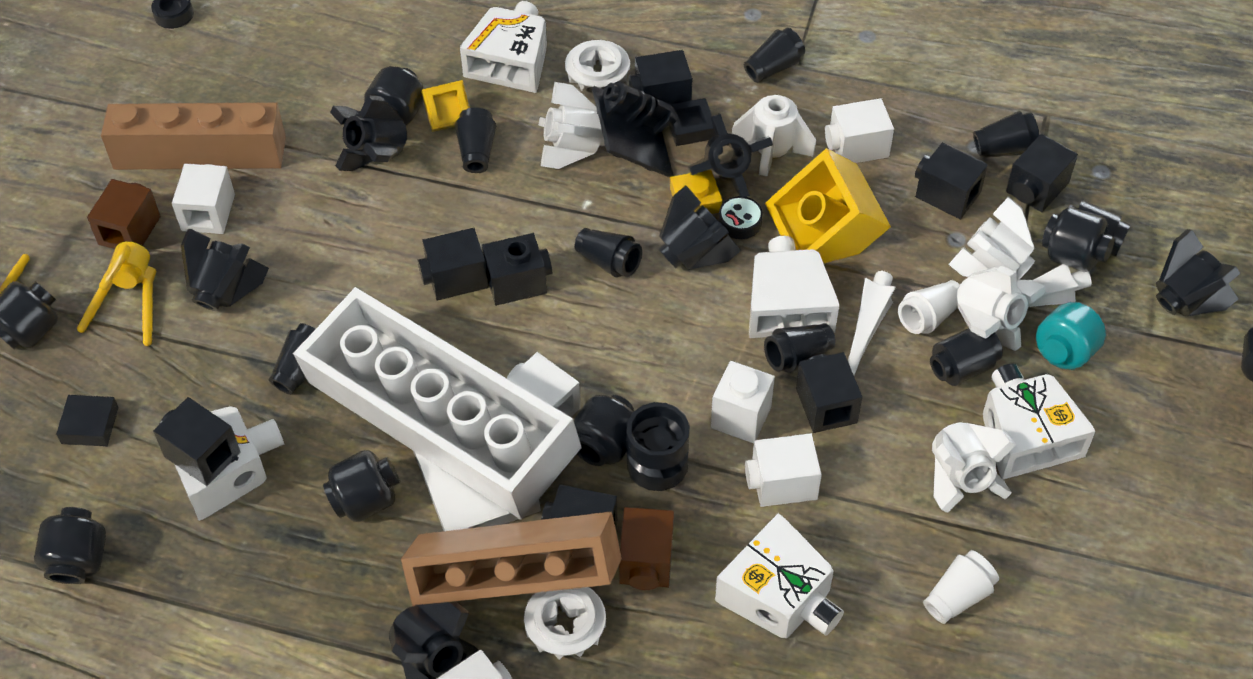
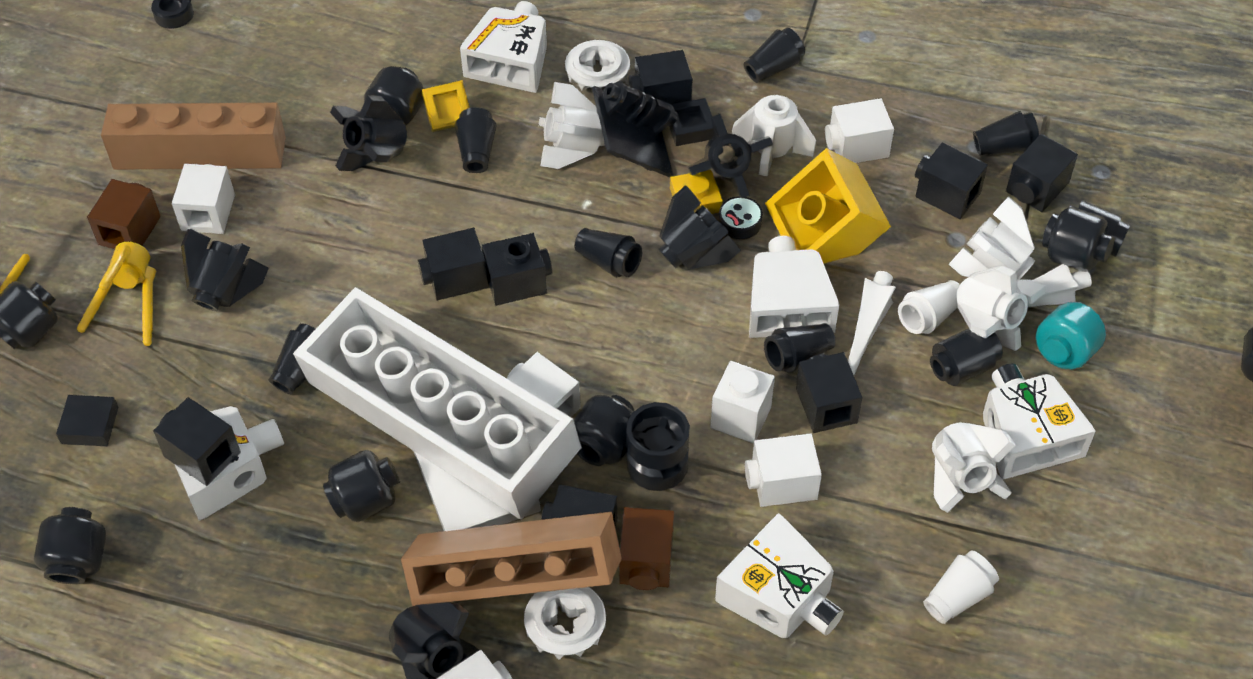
(1193, 280): black brick -> none

